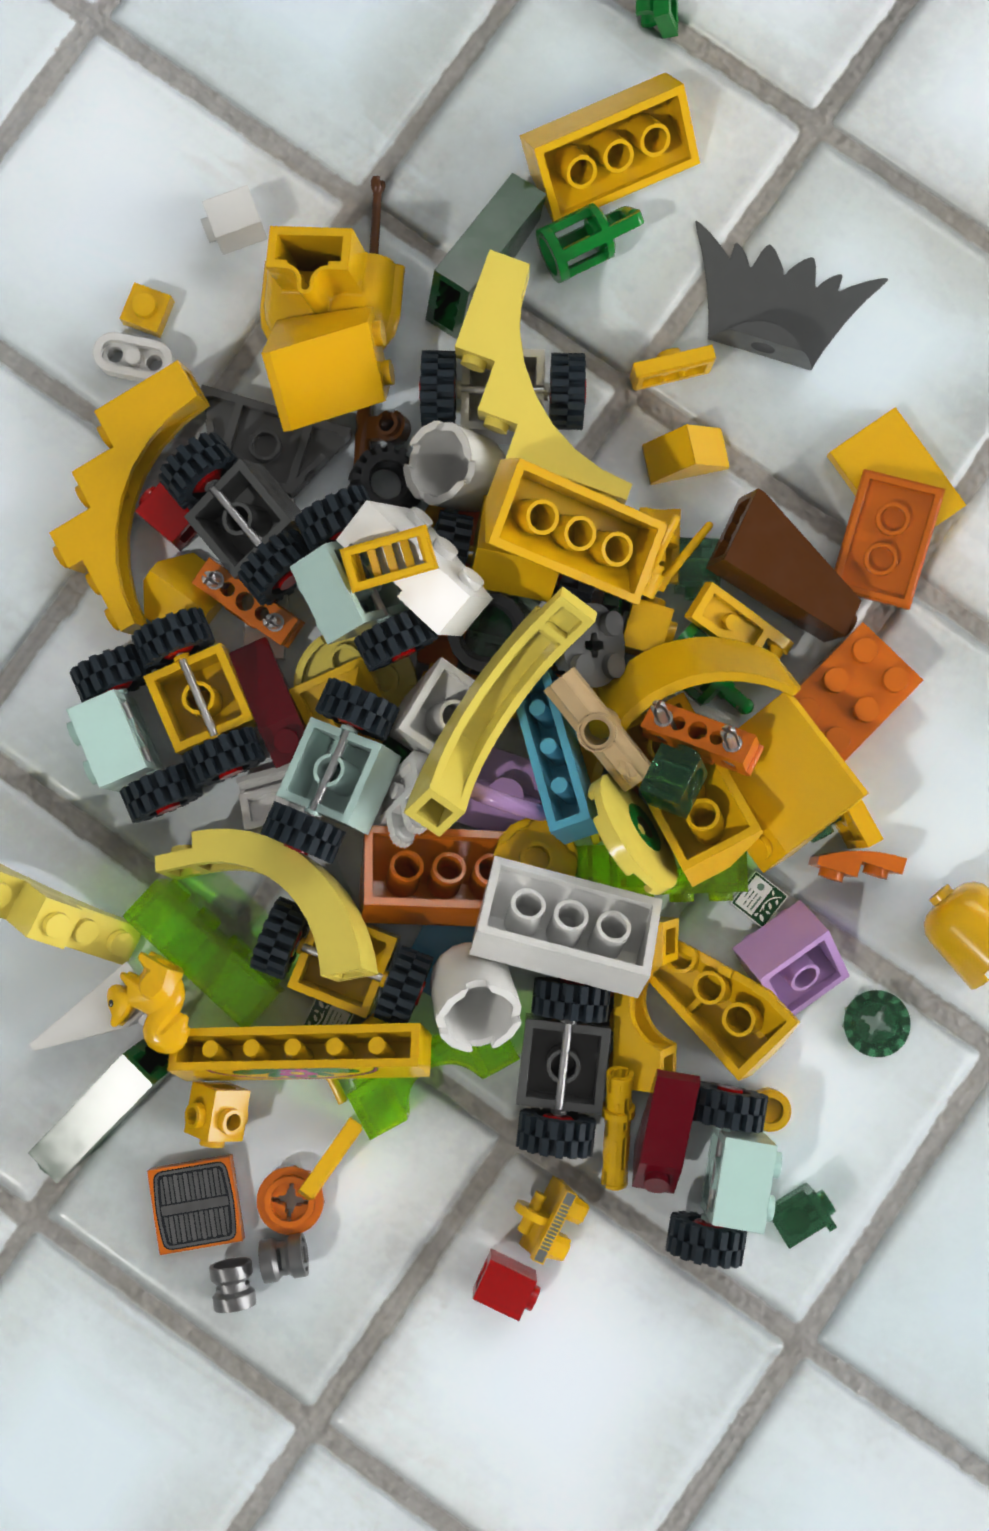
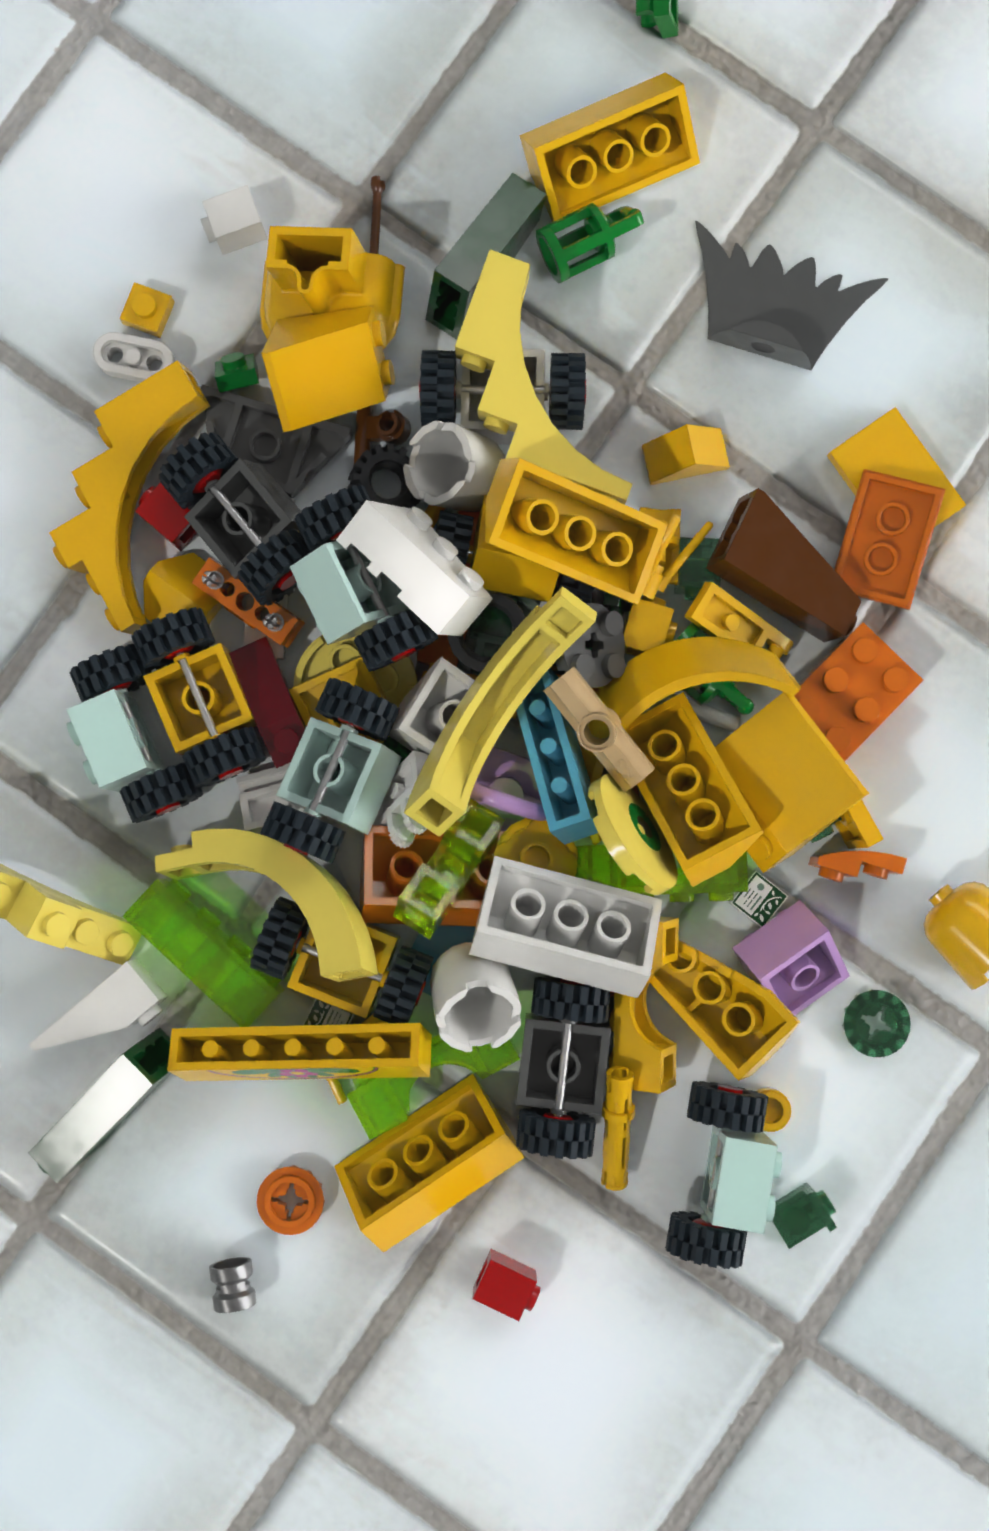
(158, 994): yellow animal -> none
(196, 1204): tile -> none
(217, 1113): yellow brick -> none
(236, 371): none -> green plate
(283, 1258): flat silver wheel -> none
(330, 1159): yellow tile -> none
(354, 566): yellow slope -> none
(427, 1163): none -> yellow slope
(449, 870): none -> clear neon green arch
(545, 1218): yellow hips -> none
(664, 1131): dark red slope -> none
(672, 366): yellow plate -> none
(674, 779): clear green brick -> none
(720, 745): orange piece -> none

